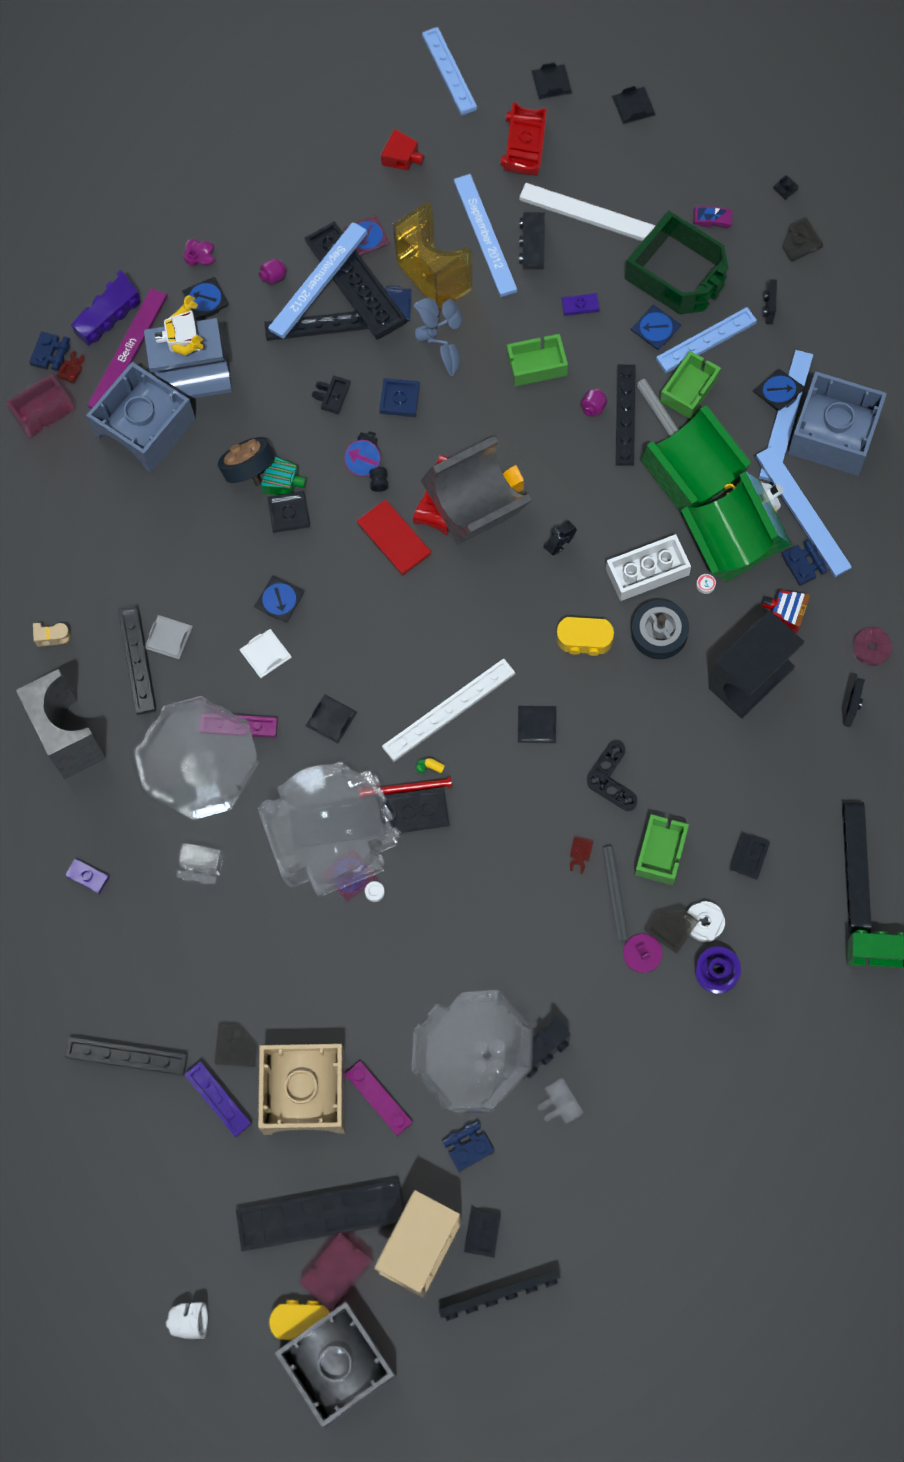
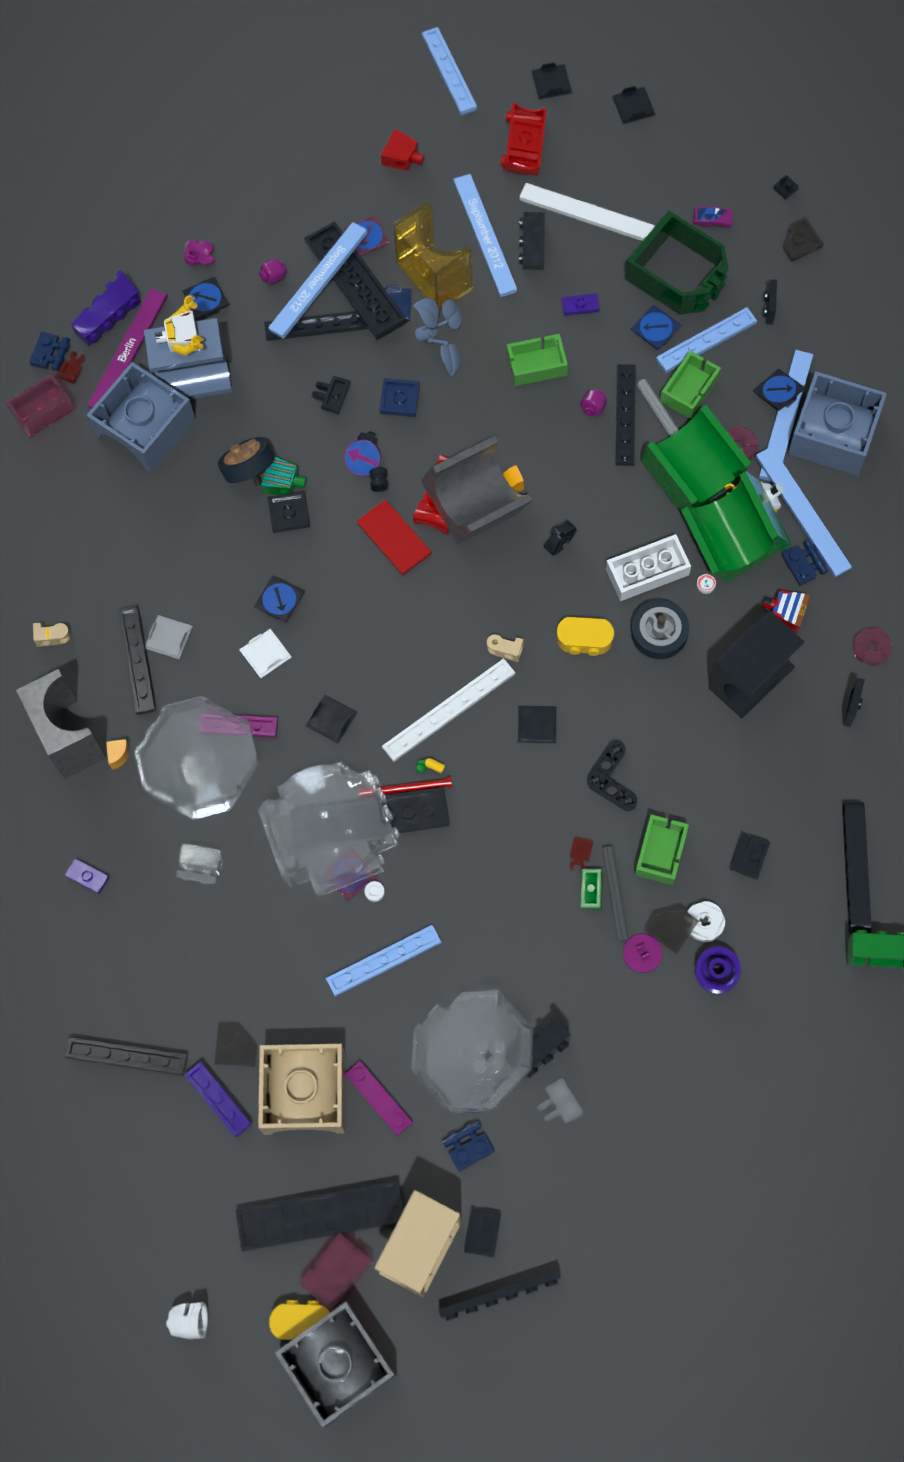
(117, 753): none -> light orange brick
(383, 960): none -> light blue tile
(505, 648): none -> tan leg
(592, 889): none -> green slope
(747, 437): none -> clear pink plate

